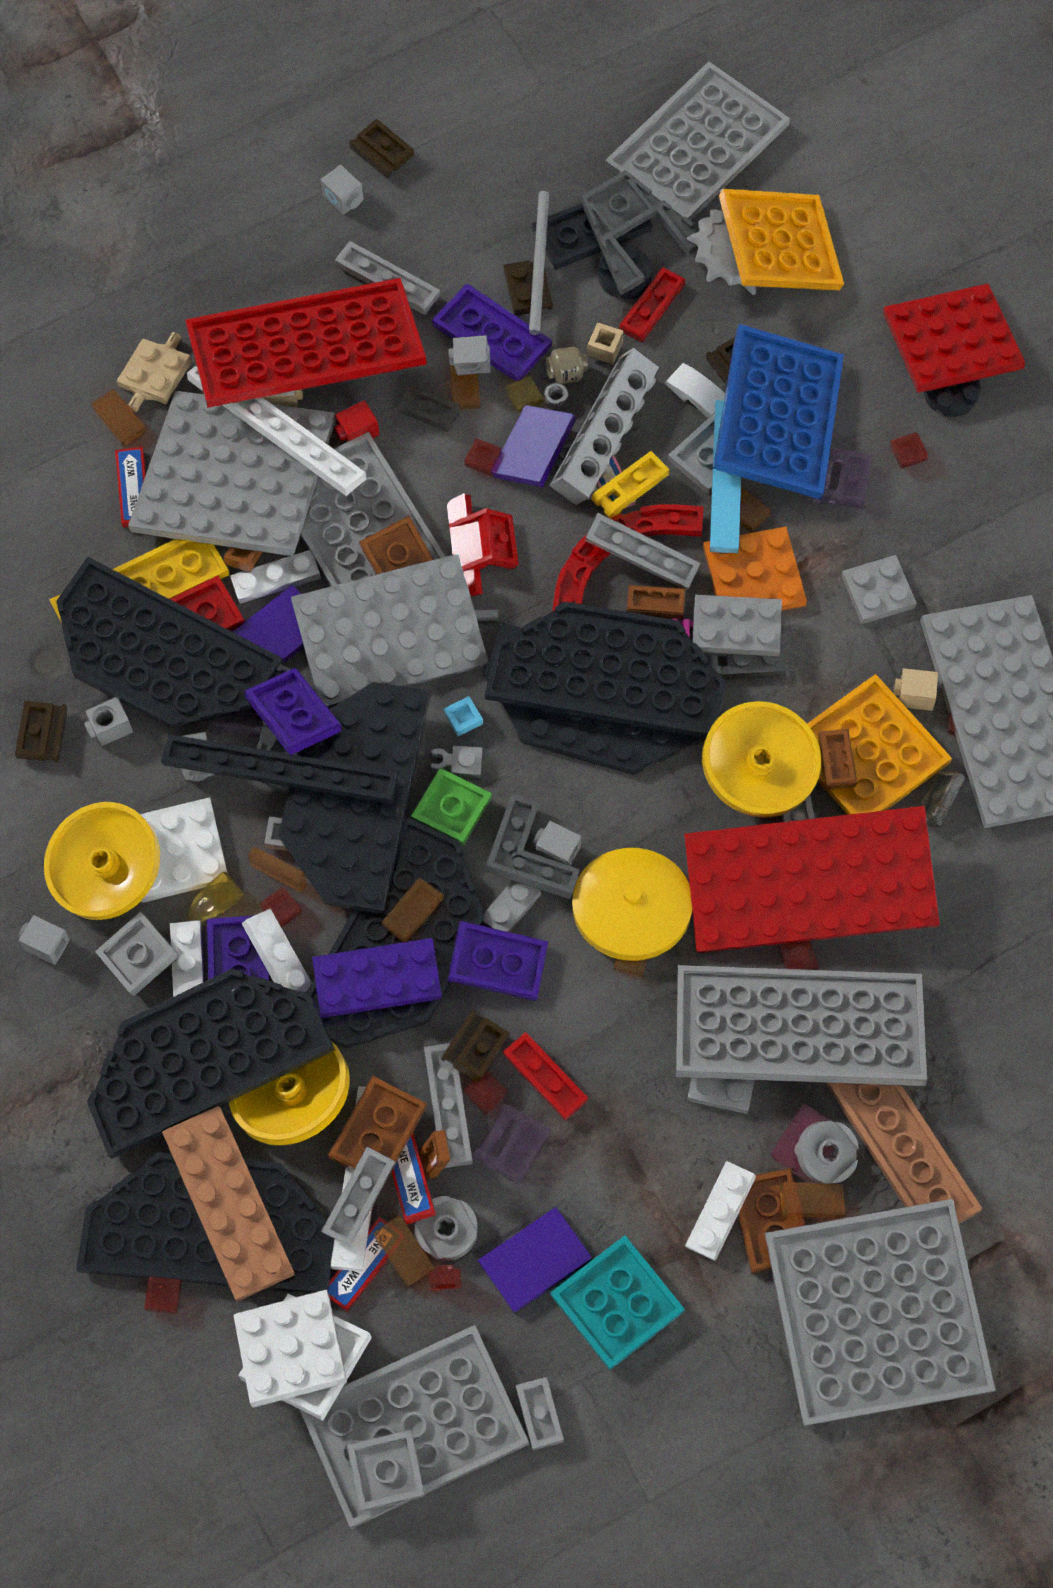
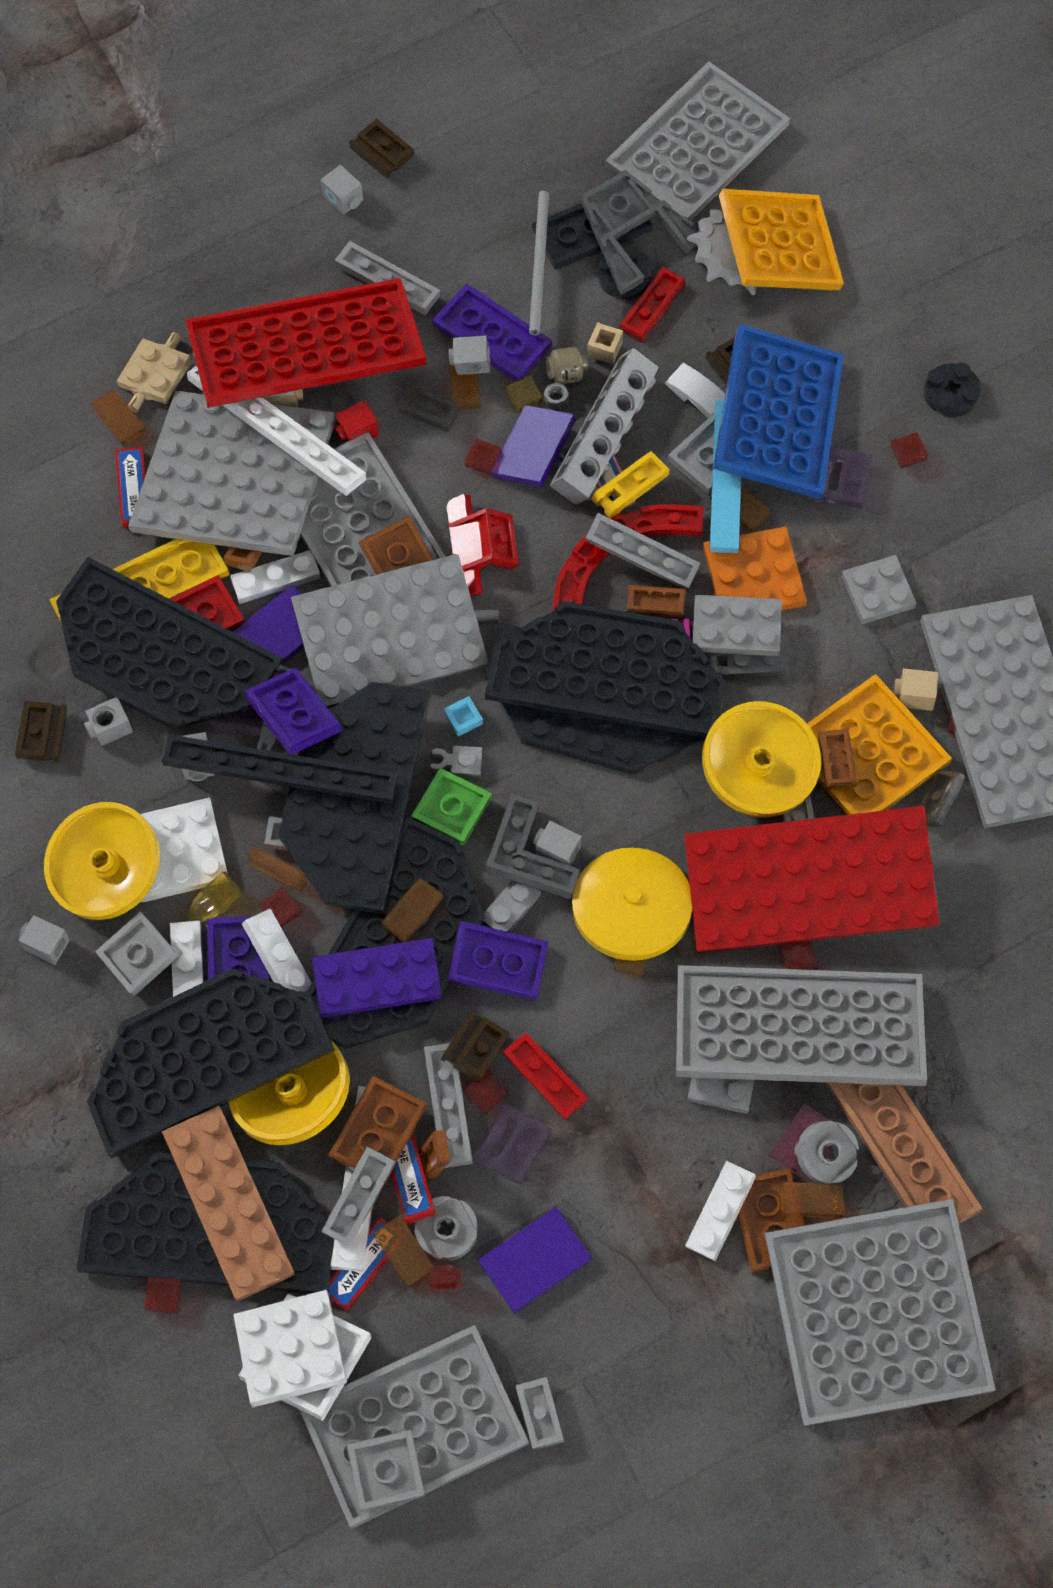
(519, 285): dark brown plate -> none
(617, 1302): teal plate -> none
(953, 338): red plate -> none

